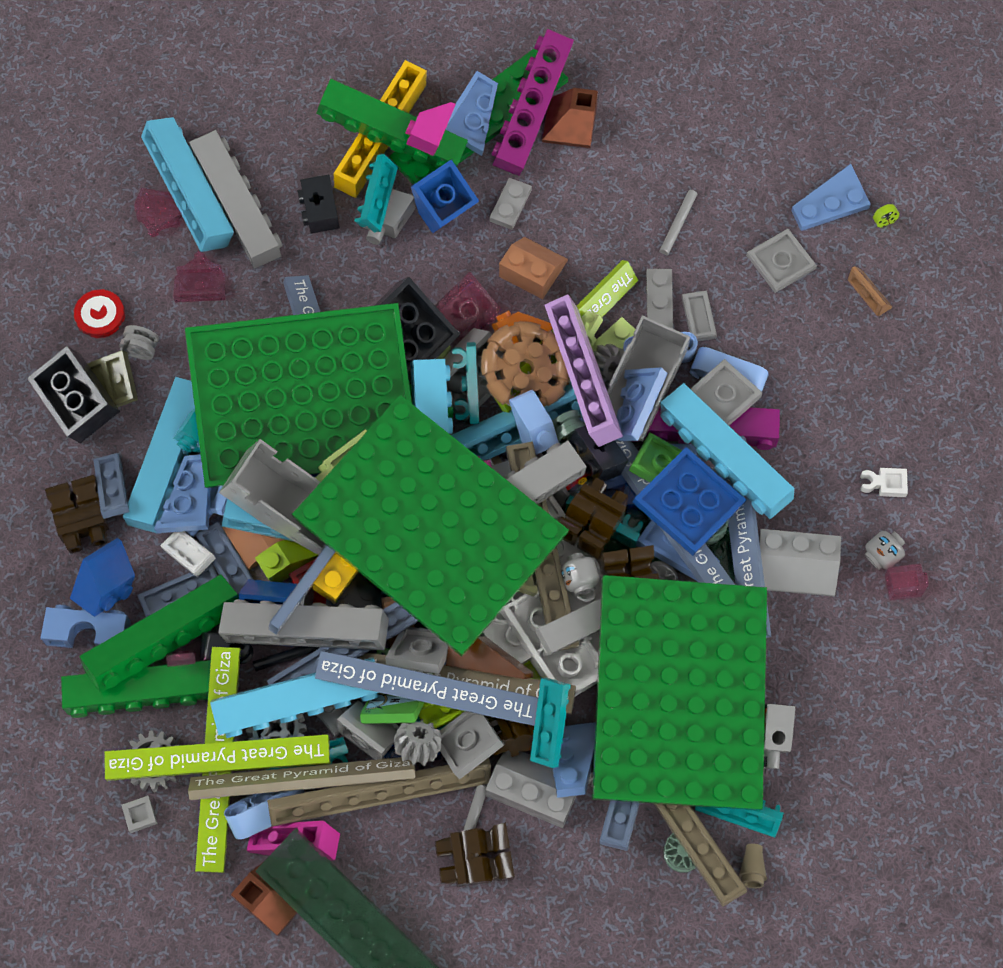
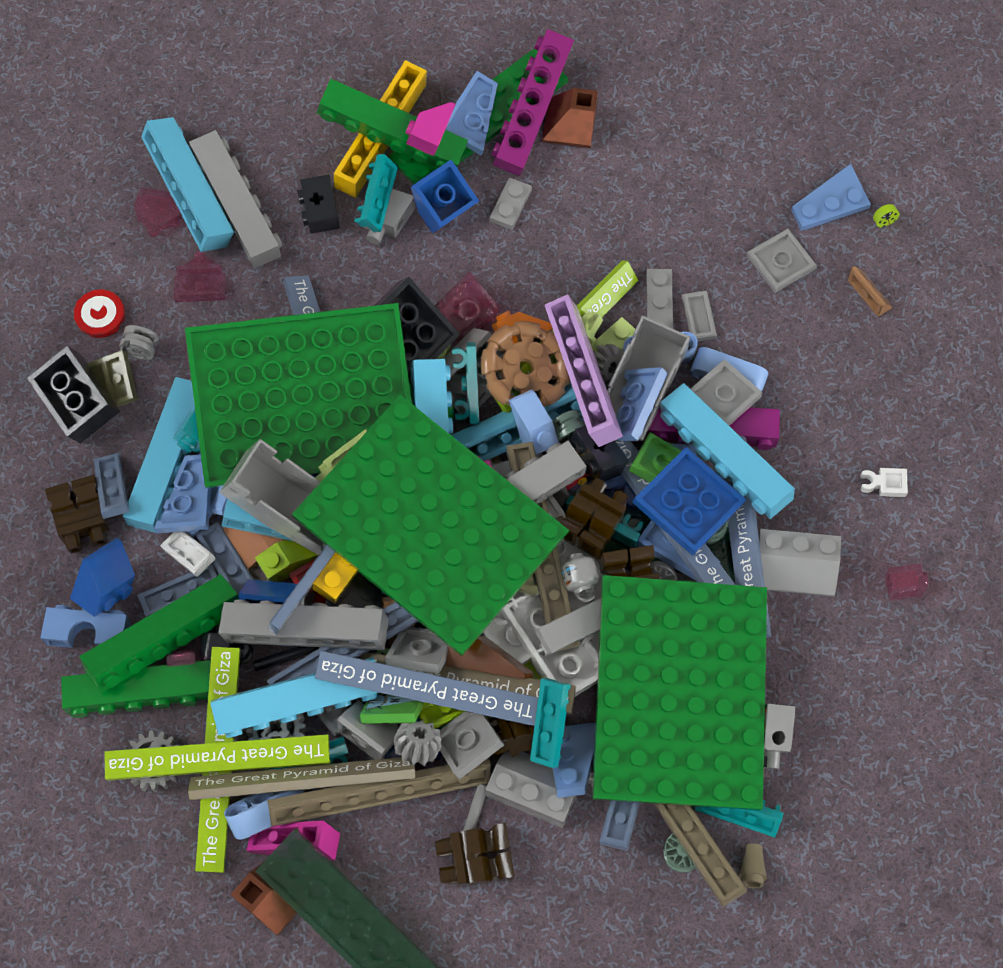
(139, 814): light grey plate -> none
(531, 266): nougat slope -> none
(678, 222): light grey bar -> none
(885, 550): light grey head -> none

